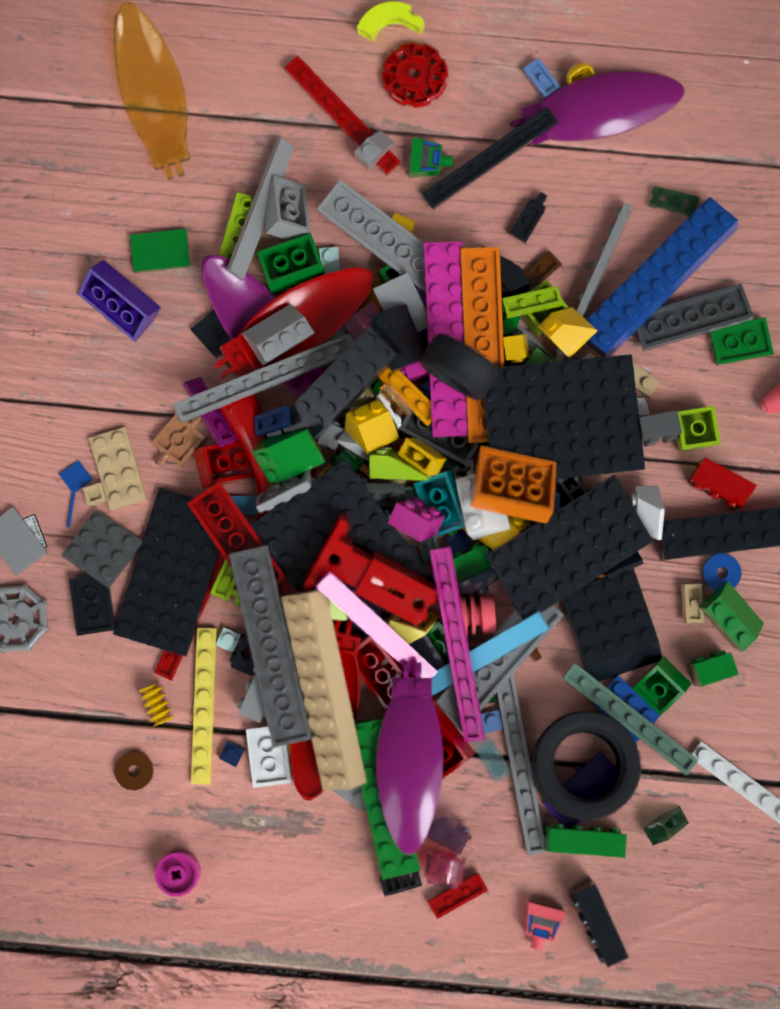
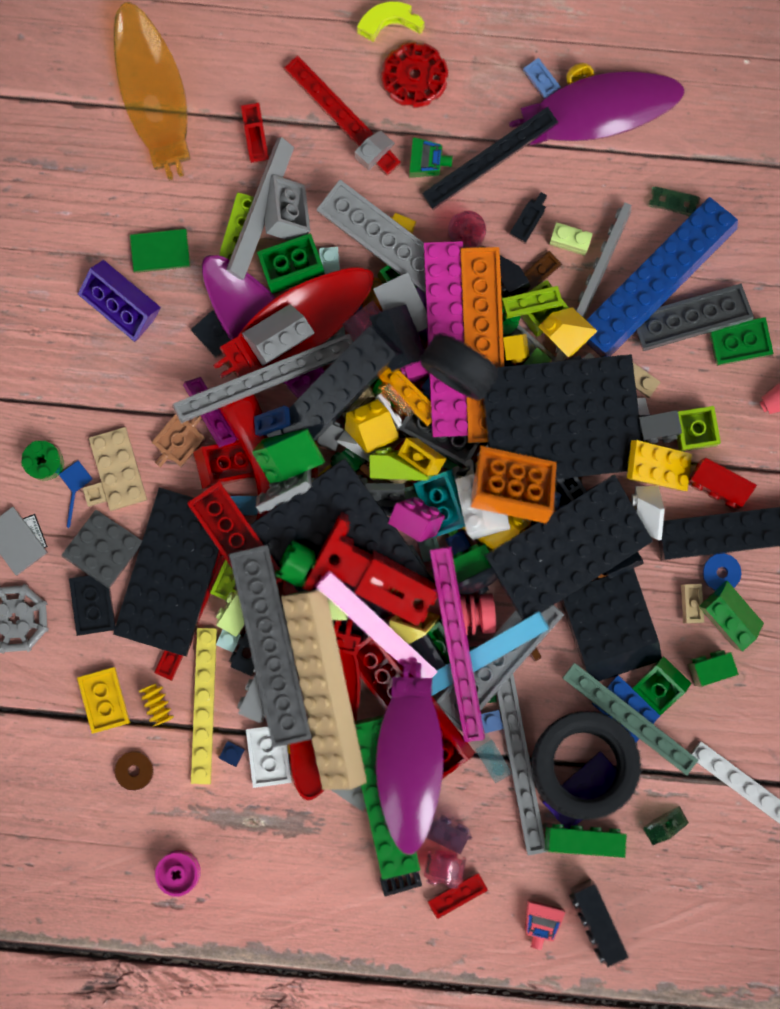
(45, 450): none -> green brick
(103, 700): none -> yellow plate
(231, 616): none -> yellowish green brick
(254, 132): none -> red slope
(296, 563): none -> green brick
(467, 221): none -> clear pink brick
(570, 239): none -> yellowish green brick
(659, 466): none -> yellow plate

